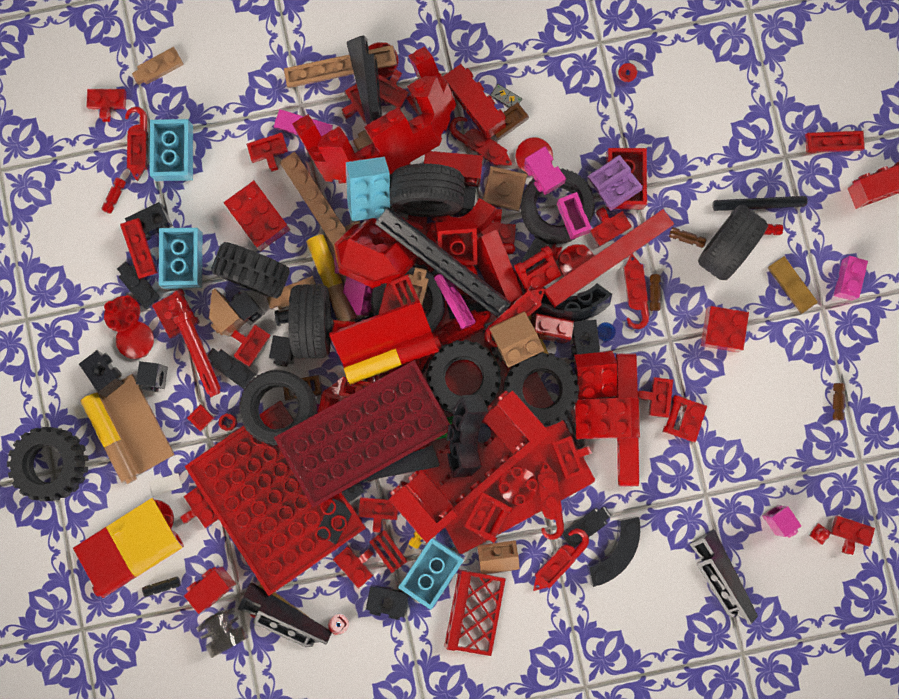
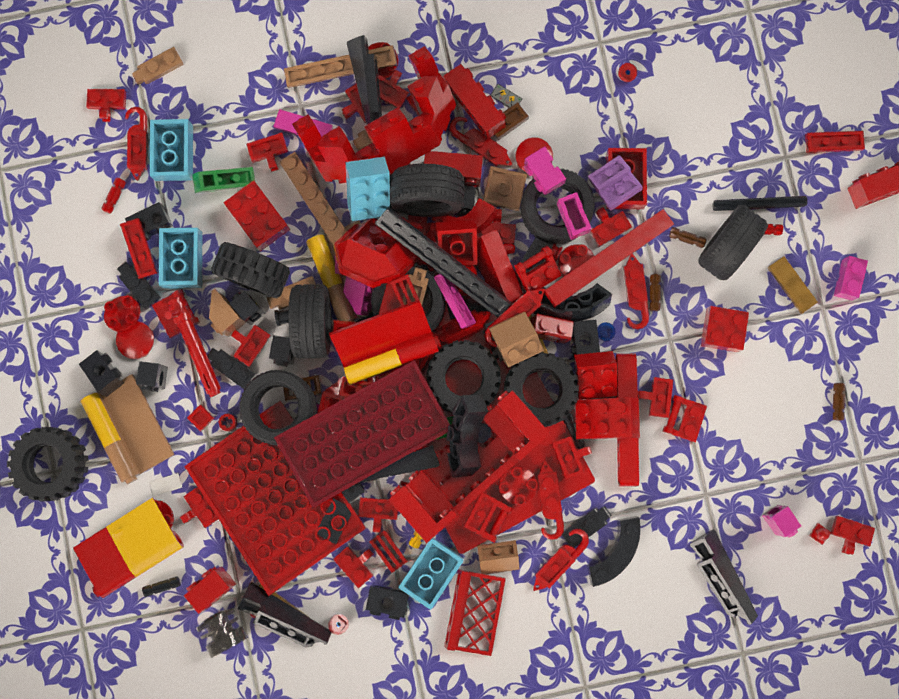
(222, 179): none -> green slope

